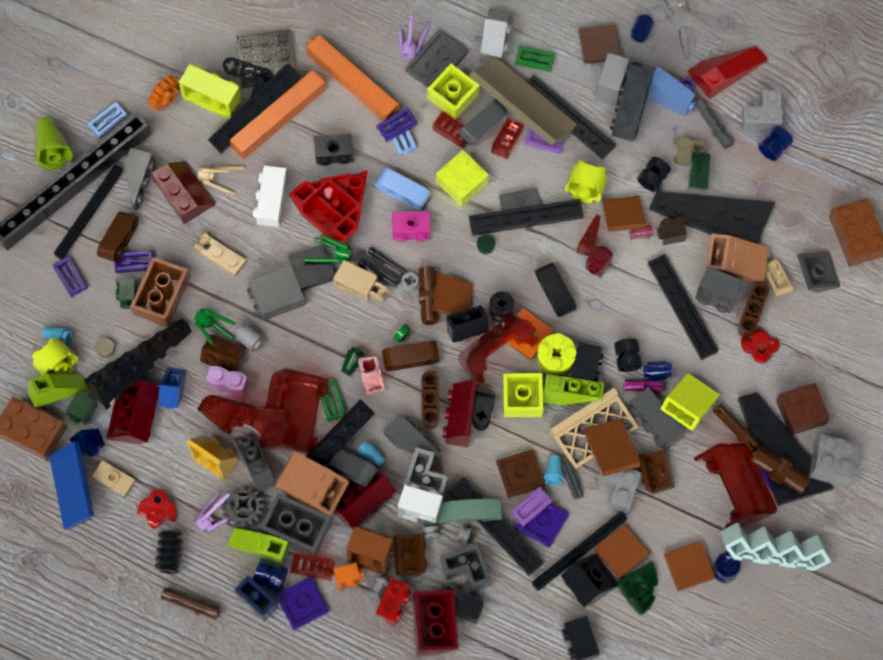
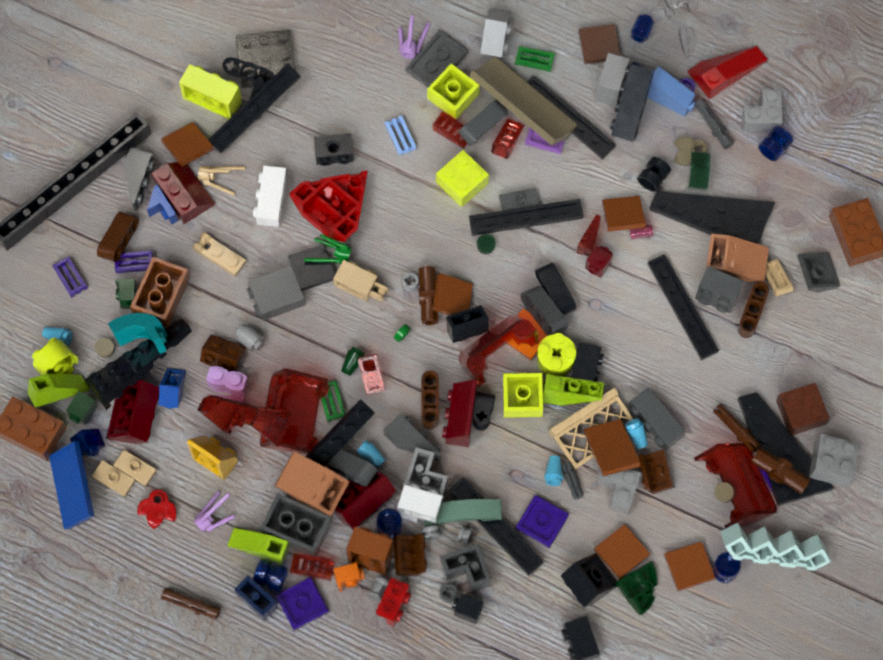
(50, 145): lime cone -> none
(88, 212): black axle -> none
(112, 125): light blue tile -> none
(135, 468): none -> tan plate
(139, 326): none -> teal arch
(160, 204): none -> slope
(164, 93): orange gear -> none
(167, 552): black piece -> none
(187, 144): none -> dark orange tile
(205, 318): green plant -> none
(243, 515): dark grey gear -> none
(255, 461): dark grey slope -> none
(278, 114): orange brick -> none
(352, 78): orange brick -> none
(361, 255): black piece -> none
(389, 522): none -> clear blue wheel
(402, 188): light blue beam -> none
(410, 356): reddish brown beam -> none
(411, 226): dark pink brick -> none
(413, 123): dark purple tile -> none
(434, 622): dark red slope -> none
(501, 306): black wheel -> none
(520, 473): reddish brown tile -> none
(531, 506): medium lavender tile -> none
(544, 310): none -> dark grey beam
(579, 551): black axle -> none
(586, 182): neon yellow brick -> none
(628, 356): black wheel -> none
(636, 432): none -> medium azure cone
(641, 385): magenta axle -> none
(657, 370): clear blue brick -> none
(672, 230): dark brown brick -> none
(690, 401): neon yellow brick -> none
(724, 492): none -> dark tan tile
(760, 343): red plate -> none

